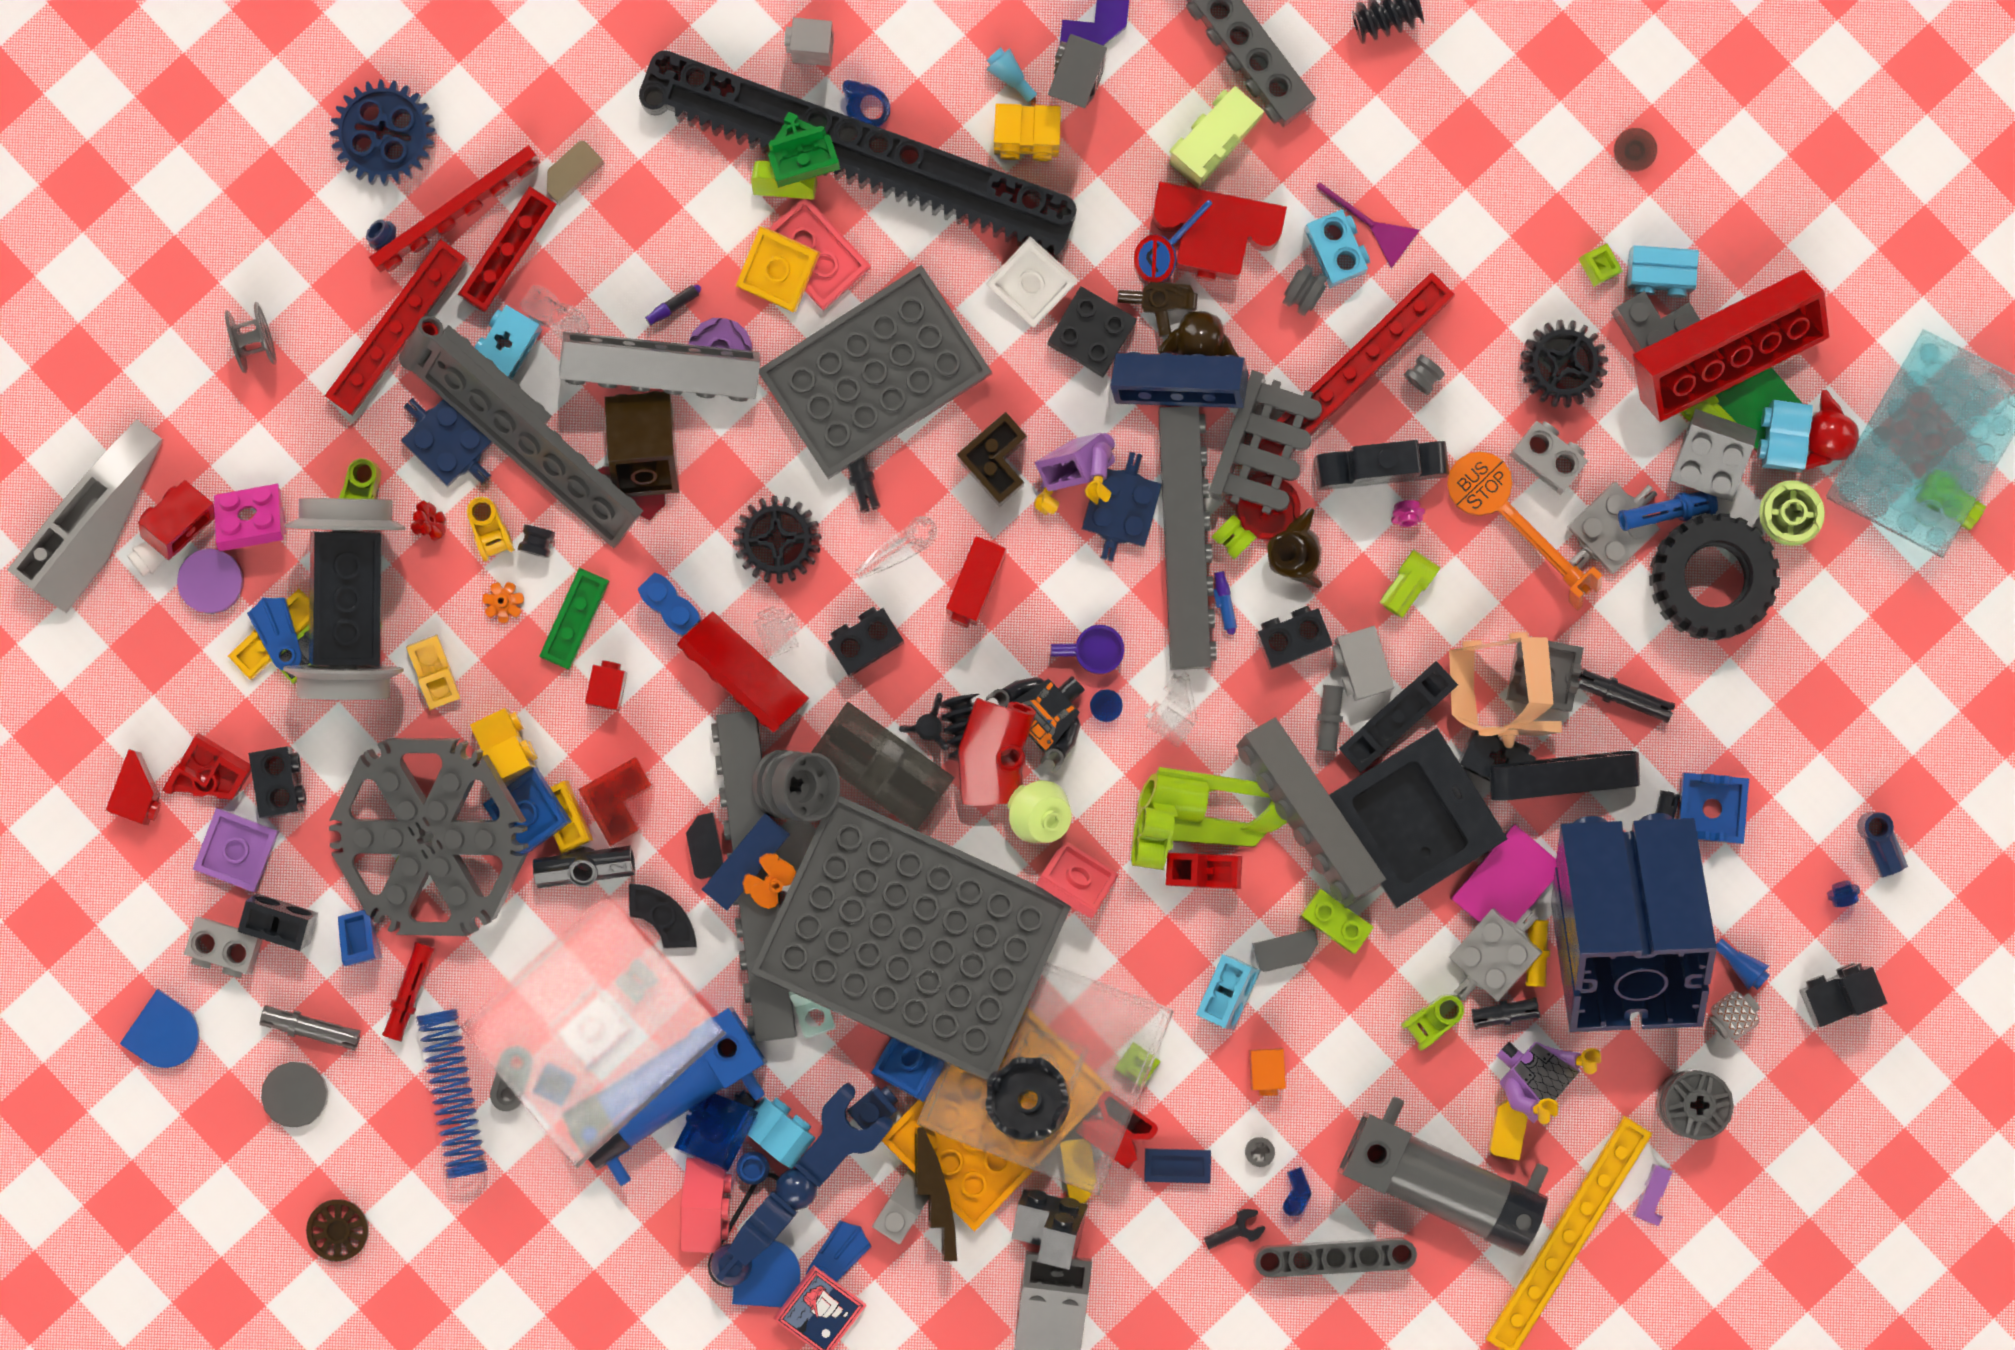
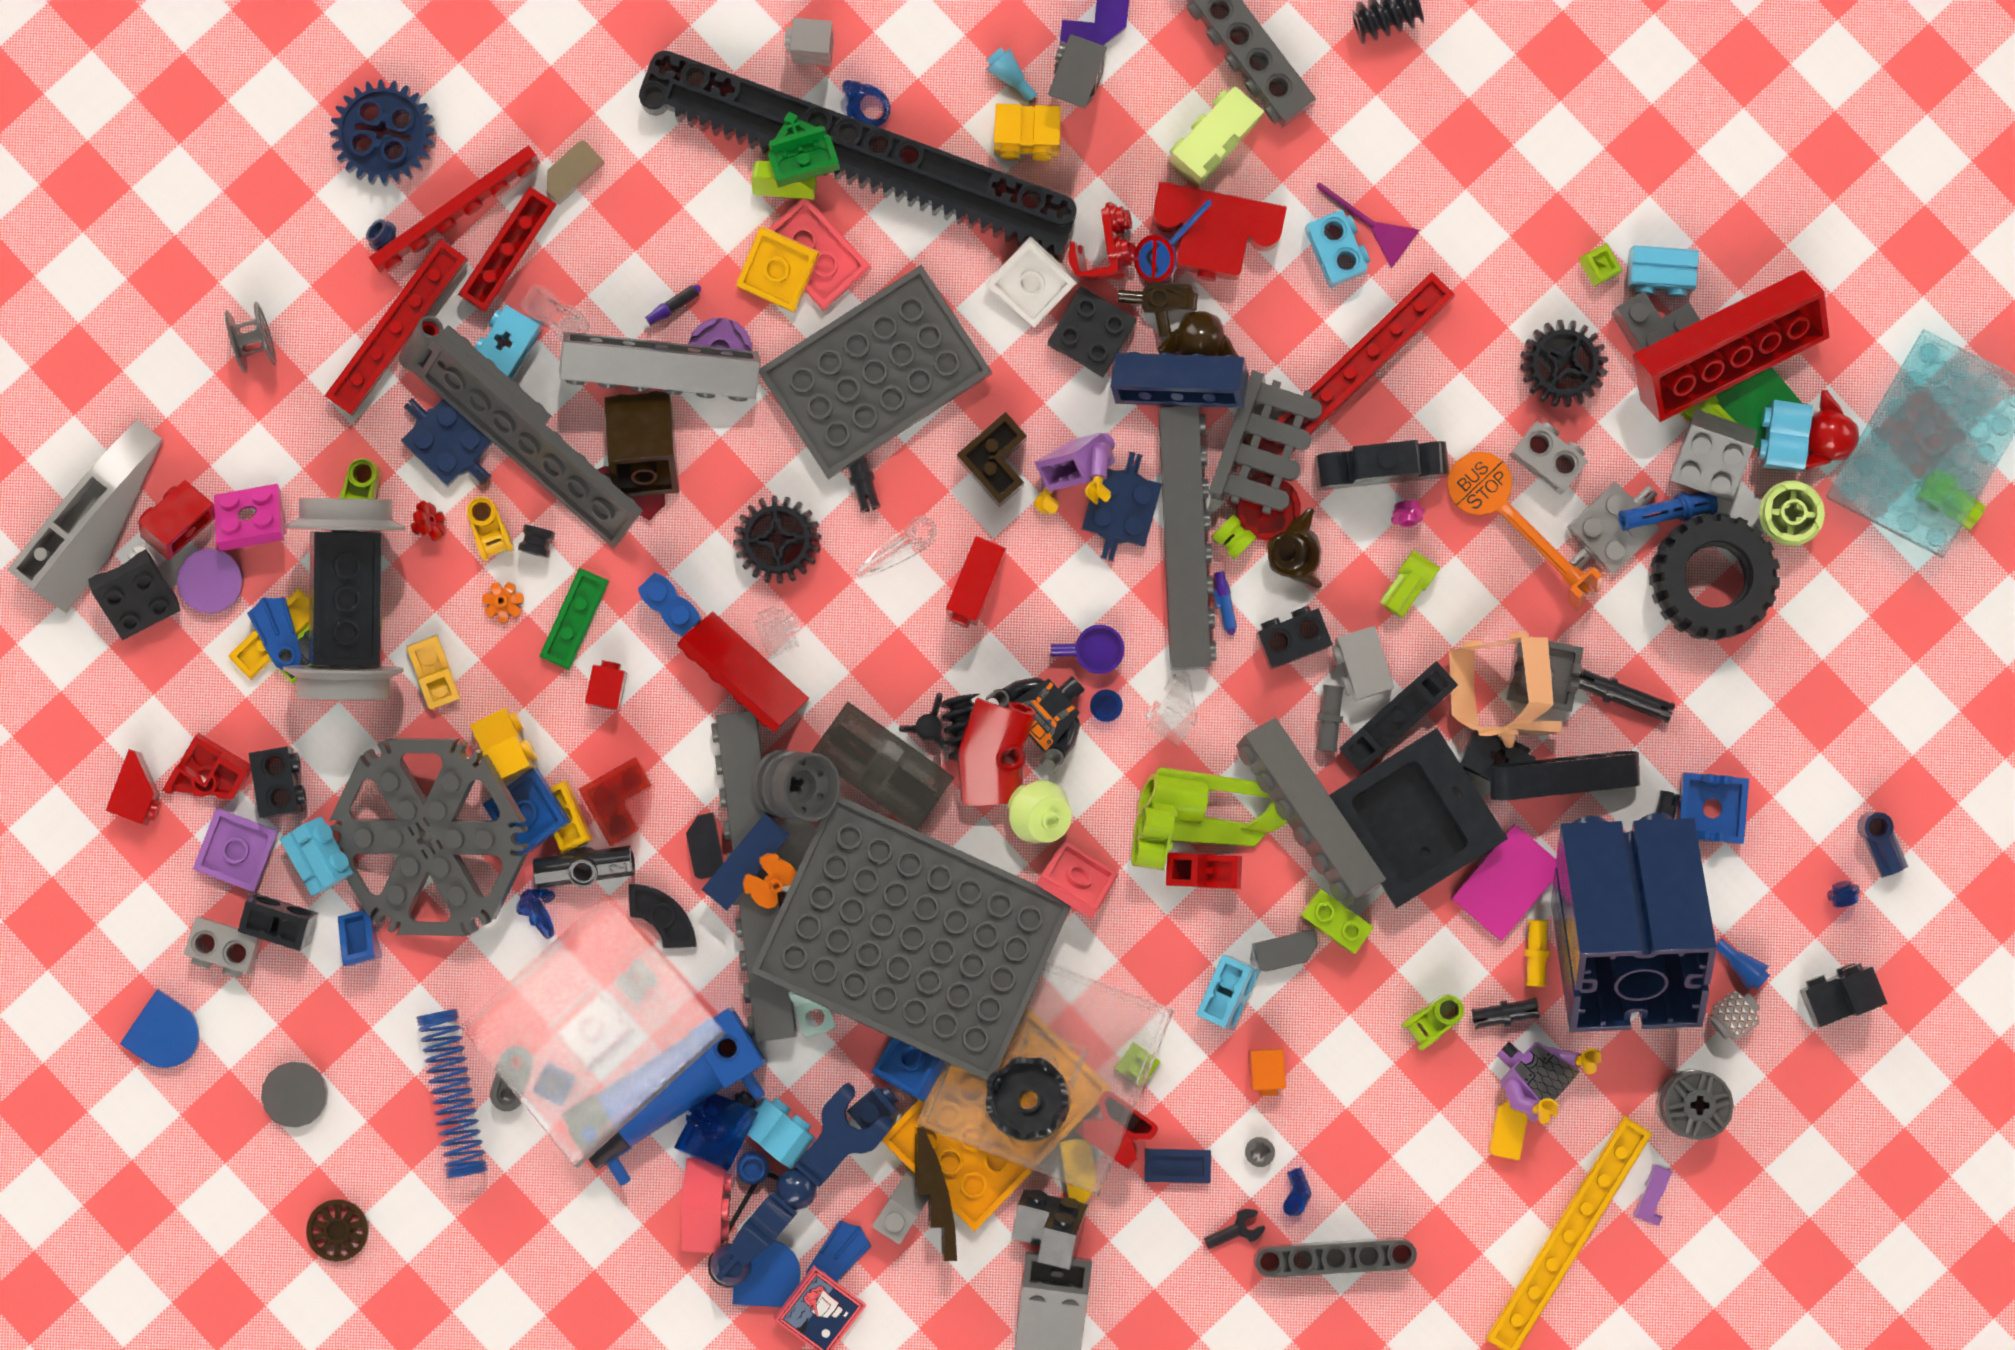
(134, 595): none -> black brick
(301, 1025): dark grey pin -> none
(316, 856): none -> medium azure brick
(408, 992): red pin -> none
(531, 906): none -> clear blue piece
(870, 648): black brick -> none
(1119, 250): none -> red piece
(1305, 290): dark grey wheel -> none
(1424, 374): dark grey wheel -> none
(1445, 1184): dark grey piece -> none
(1495, 954): light grey plate -> none
(1635, 149): clear smoke piece -> none

